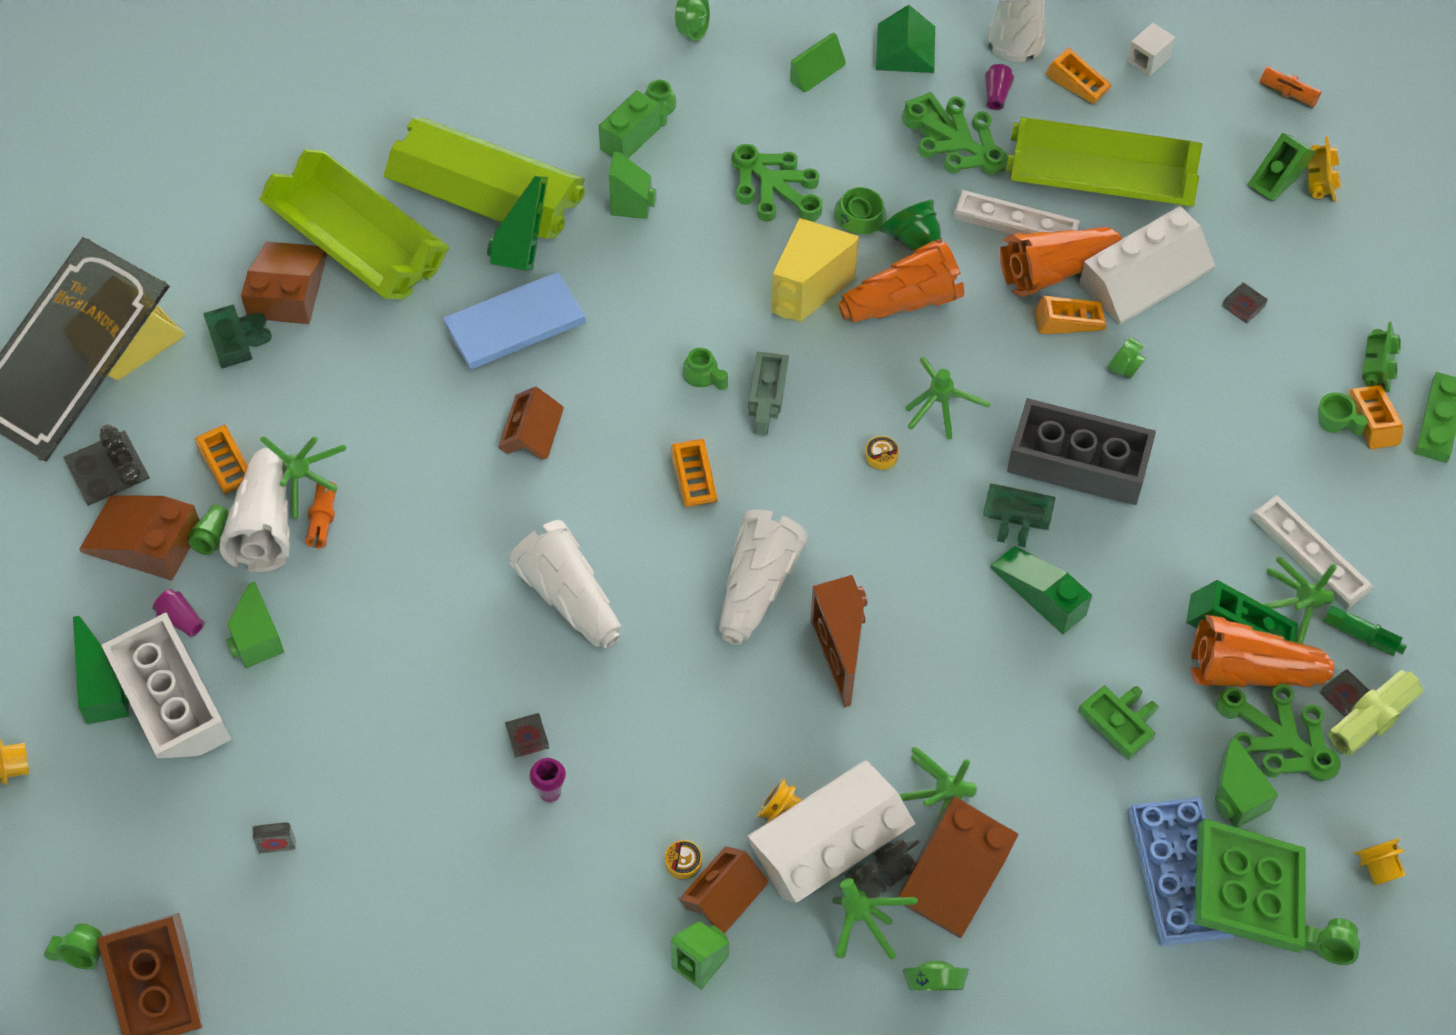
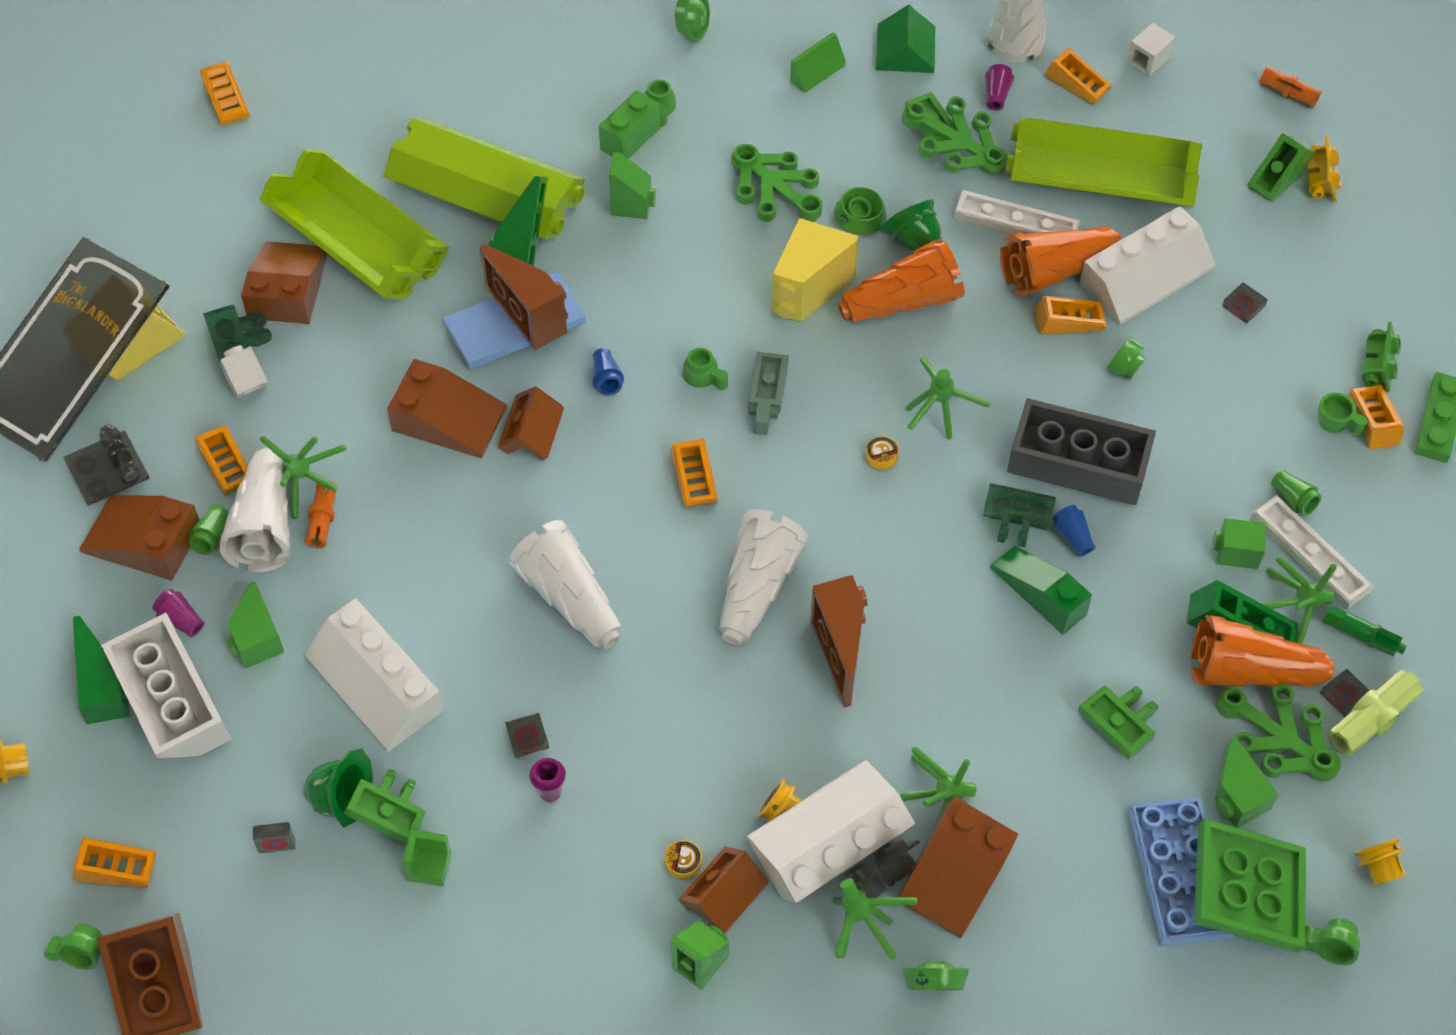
(89, 847): none -> light orange slope
(219, 77): none -> light orange slope
(242, 371): none -> white brick
(333, 783): none -> green piece
(373, 675): none -> white slope
(383, 810): none -> bright green hinge
(427, 857): none -> bright green panel
(444, 410): none -> dark orange slope
(526, 296): none -> dark orange slope
(606, 373): none -> blue cone
(1073, 527): none -> blue cone
(1240, 543): none -> bright green brick
(1298, 494): none -> bright green cone

